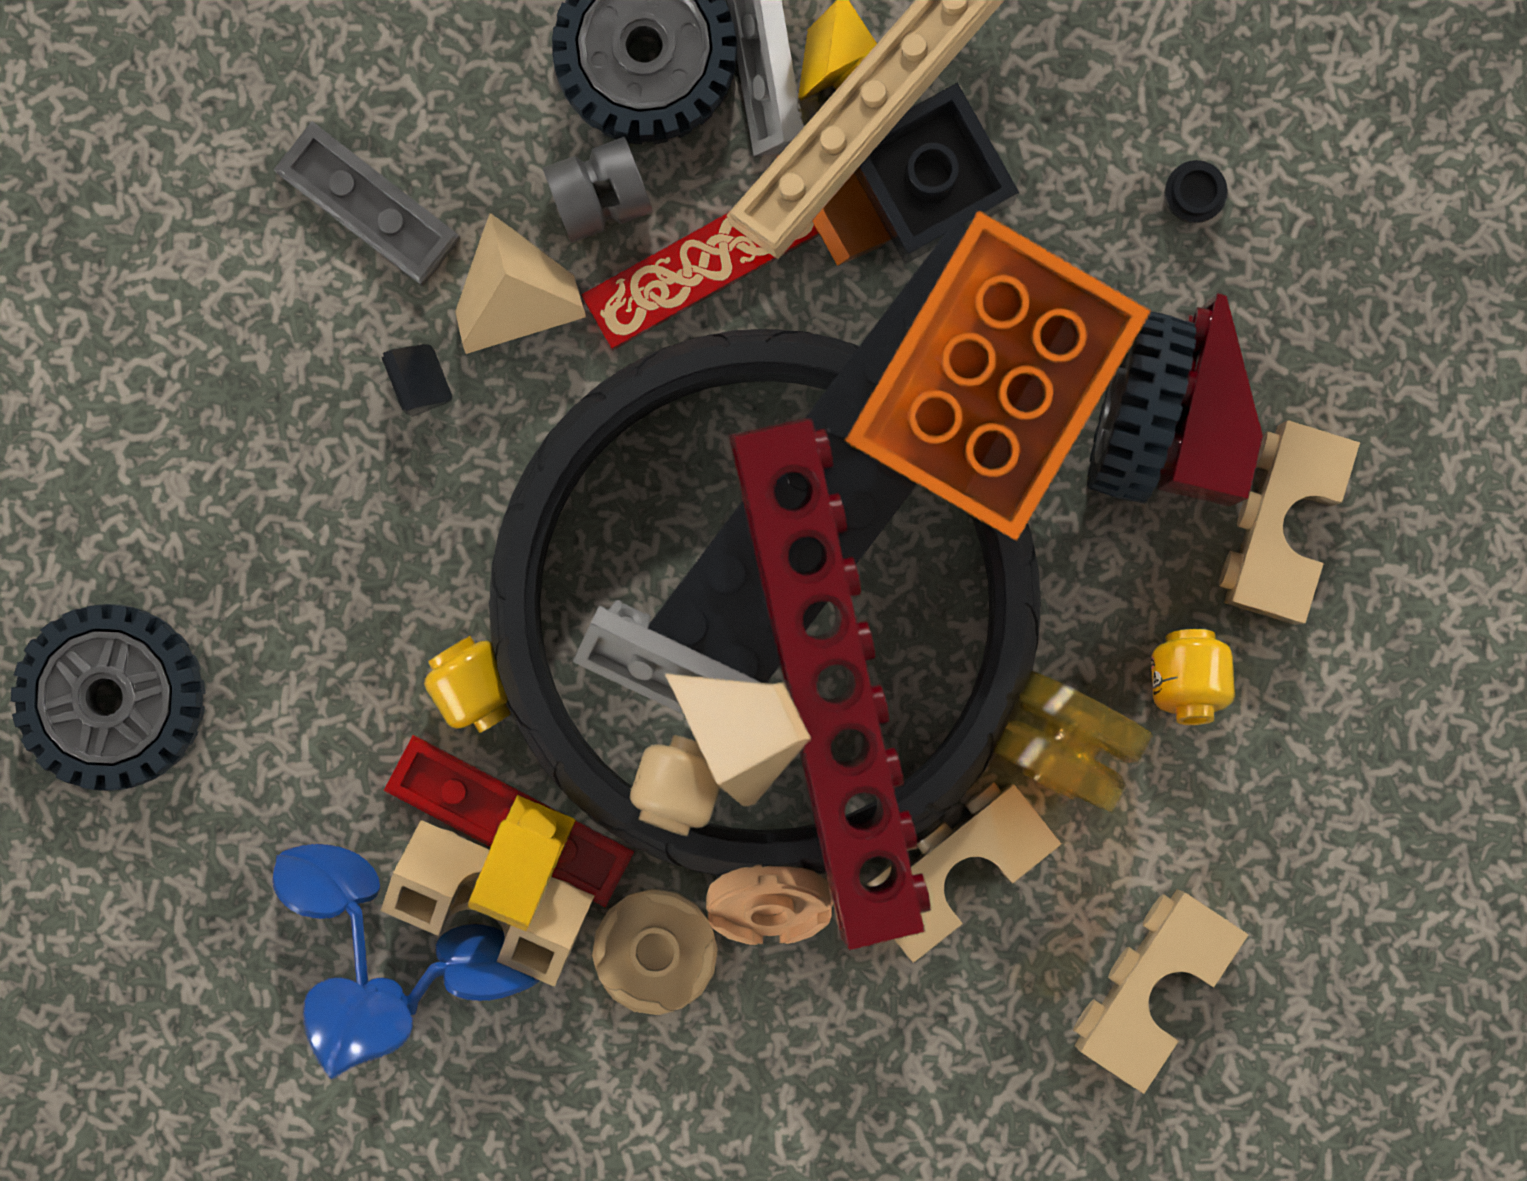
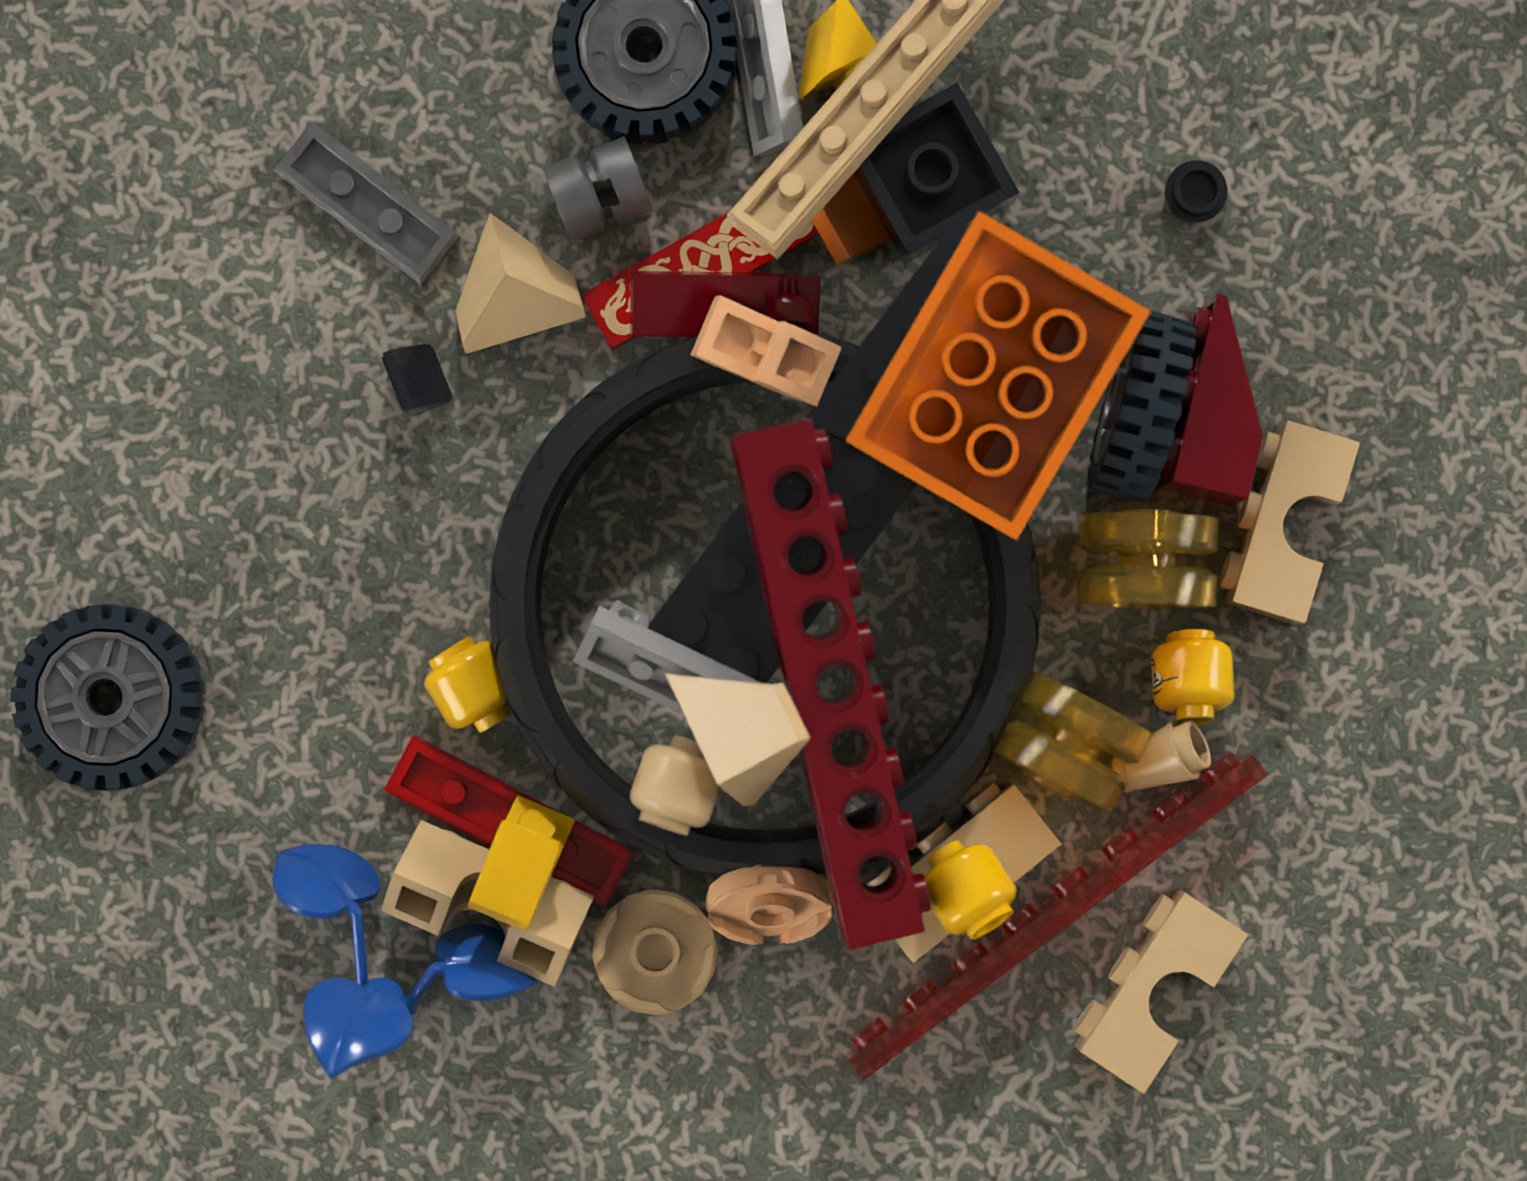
(680, 300): none -> dark red hinge
(766, 351): none -> light nougat slope
(969, 889): none -> yellow head
(1031, 928): none -> clear red plate
(1147, 559): none -> clear yellow wheel
(1173, 756): none -> tan cone

